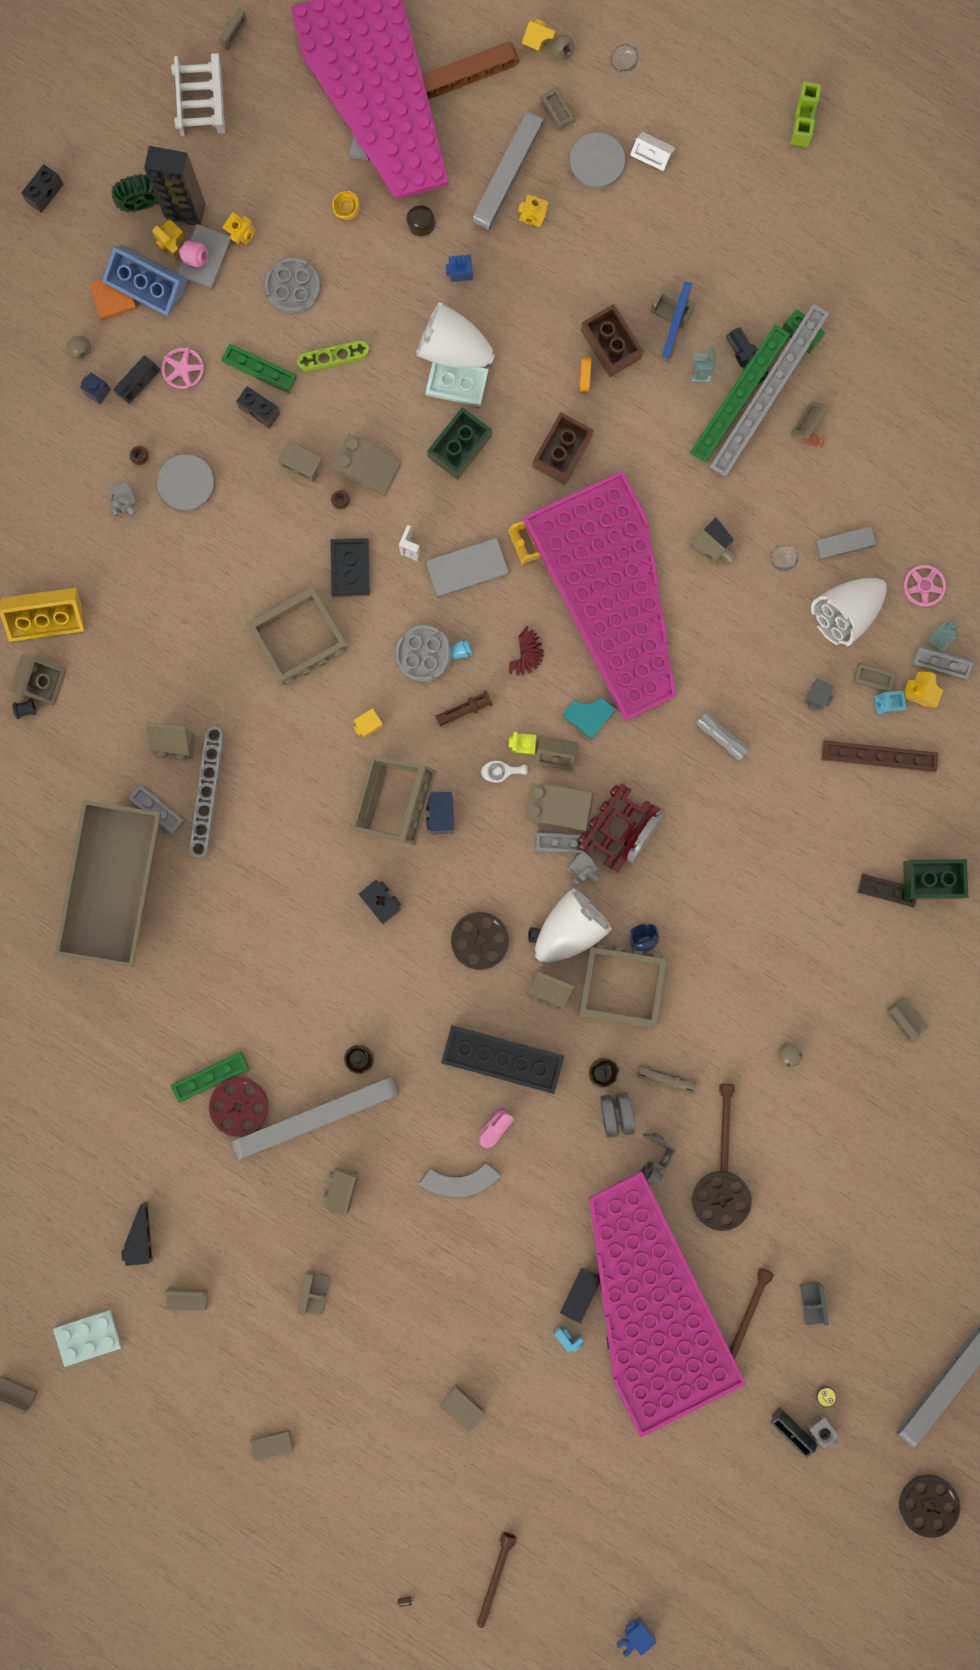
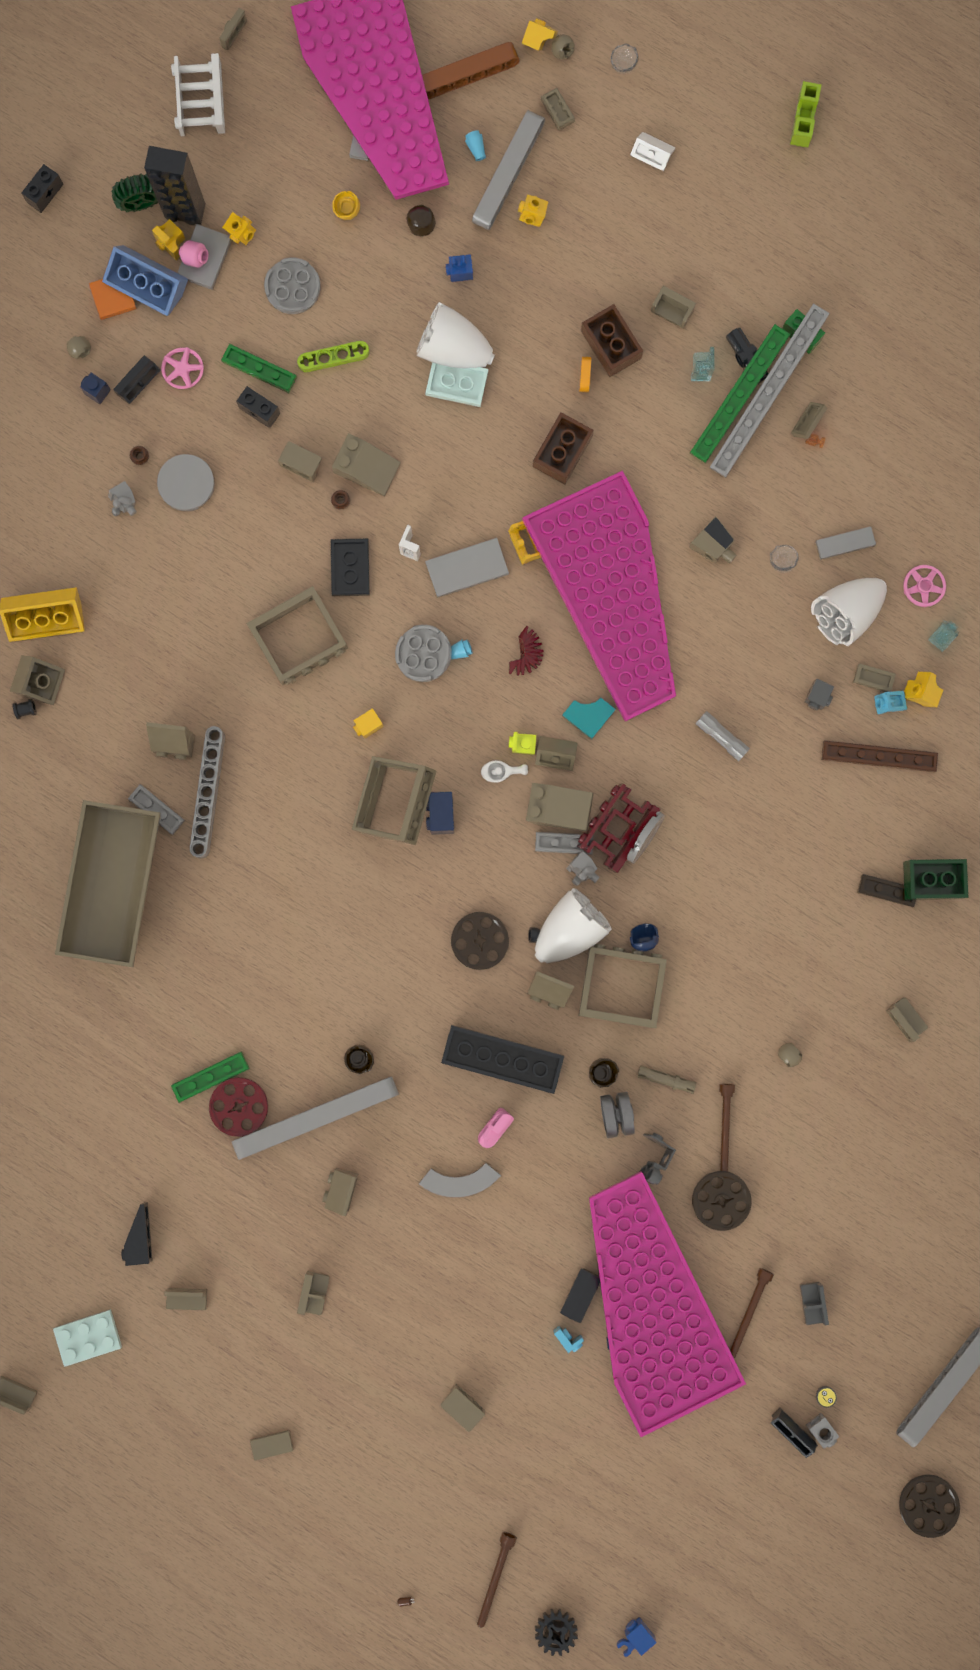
(370, 896): black brick -> none
(459, 443): dark green brick -> none
(472, 705): reddish brown pin -> none
(475, 143): none -> medium azure cone
(549, 1637): none -> black gear
(597, 160): light grey tile -> none
(677, 319): blue tile -> none
(943, 662): light grey tile -> none

